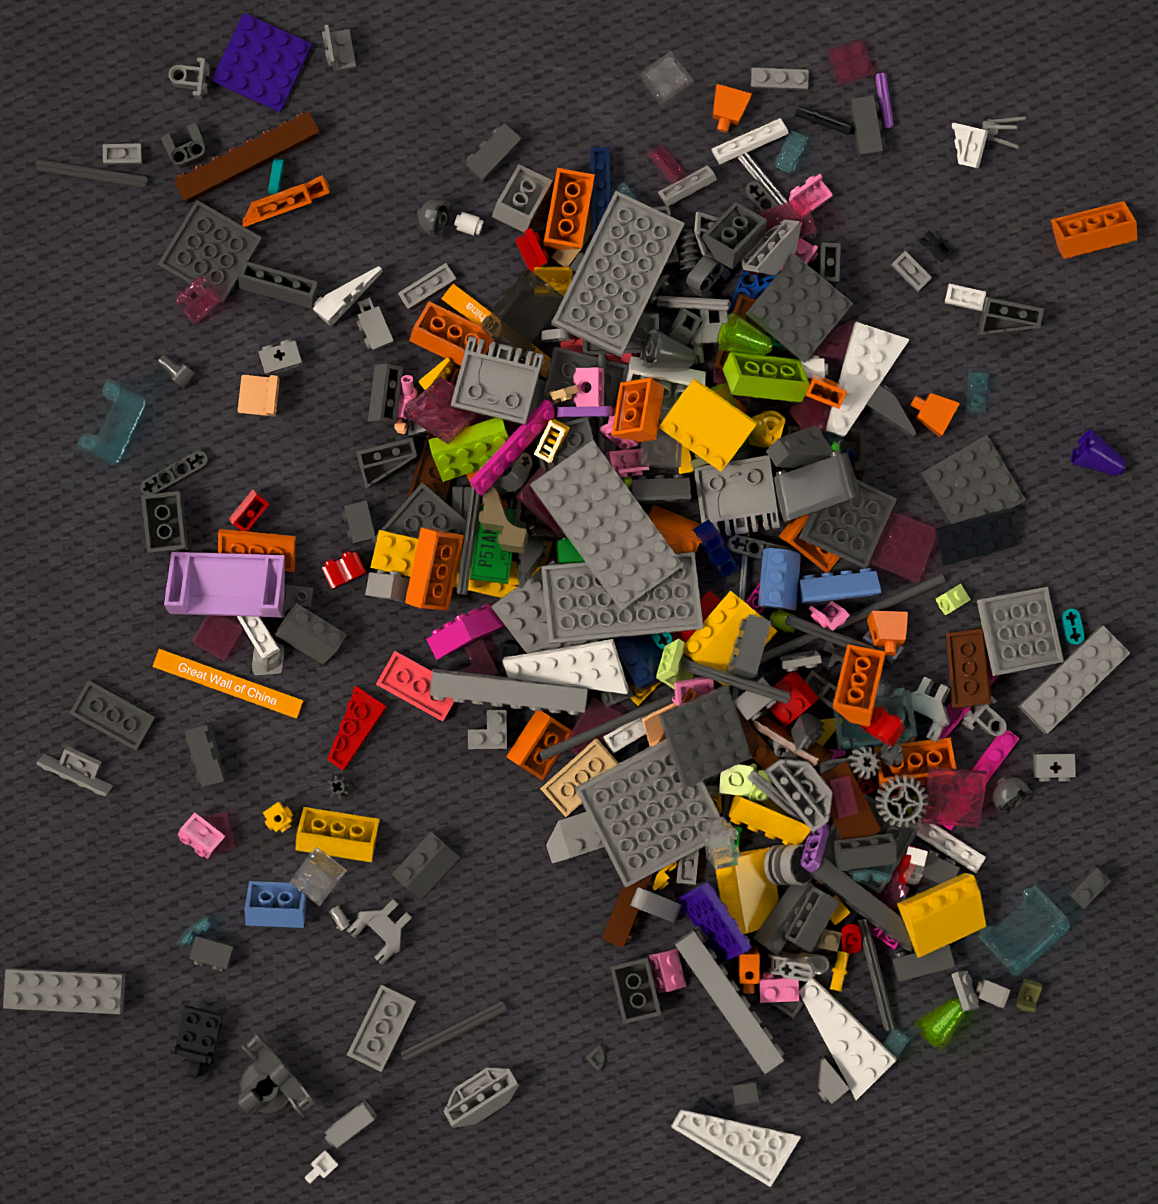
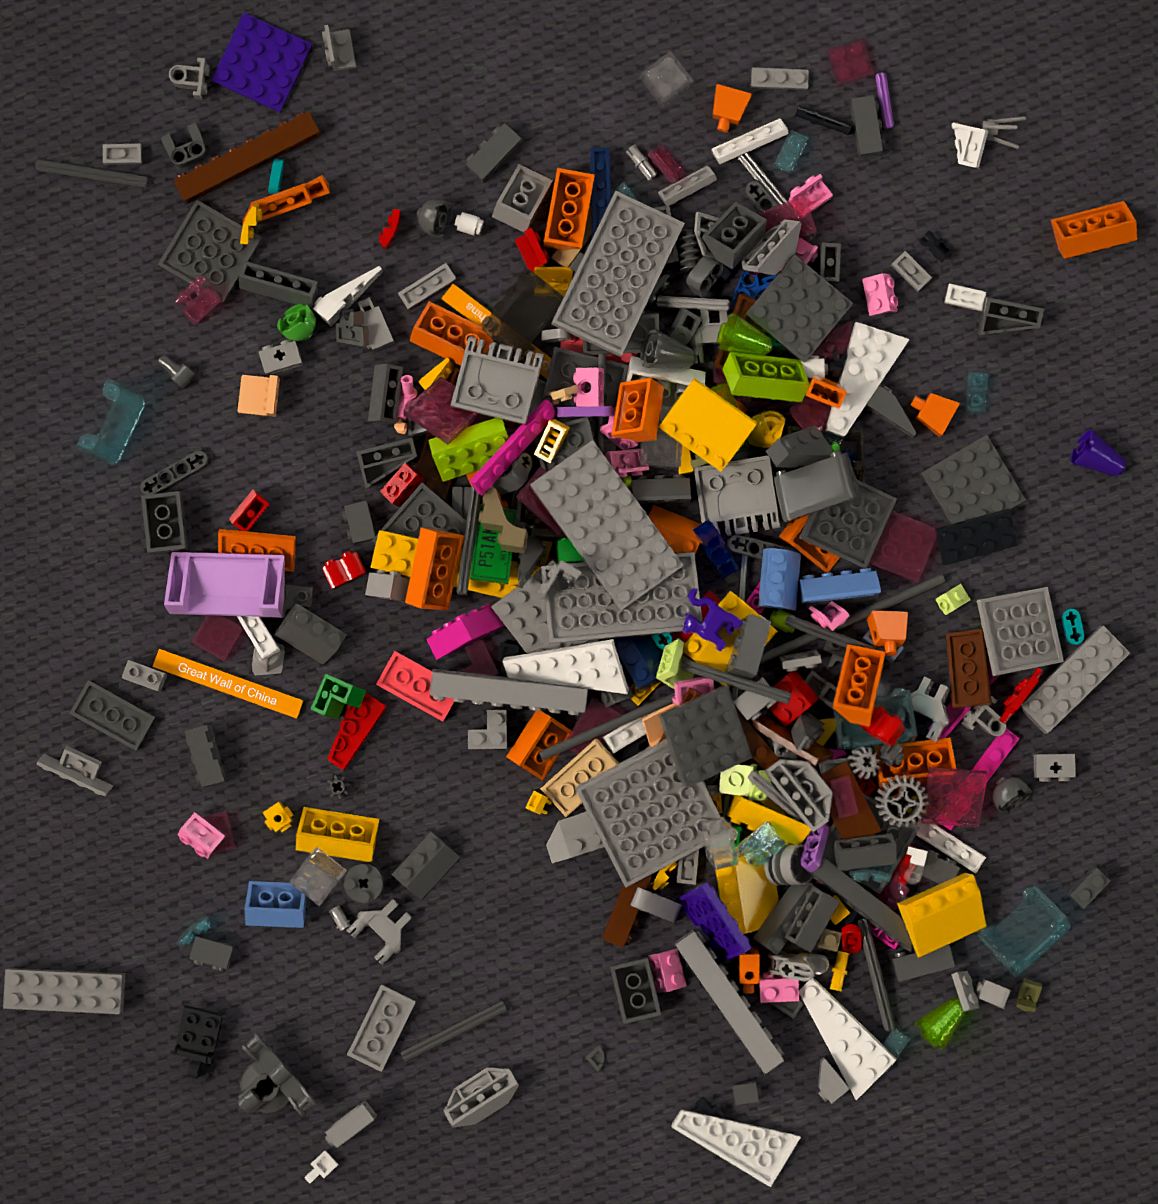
(144, 675): none -> light grey brick
(251, 220): none -> yellow slope
(297, 323): none -> bright green cylinder
(334, 694): none -> green brick
(350, 328): none -> dark grey plate
(375, 882): none -> dark grey brick
(389, 234): none -> red slope
(402, 484): none -> red brick
(537, 802): none -> yellow tile
(567, 575): none -> light grey bracket
(641, 162): none -> light grey axle
(712, 623): none -> dark purple animal
(761, 845): none -> clear light blue bracket
(835, 368): none -> black plate
(880, 294): none -> bright pink bracket
(1022, 689): none -> red plate

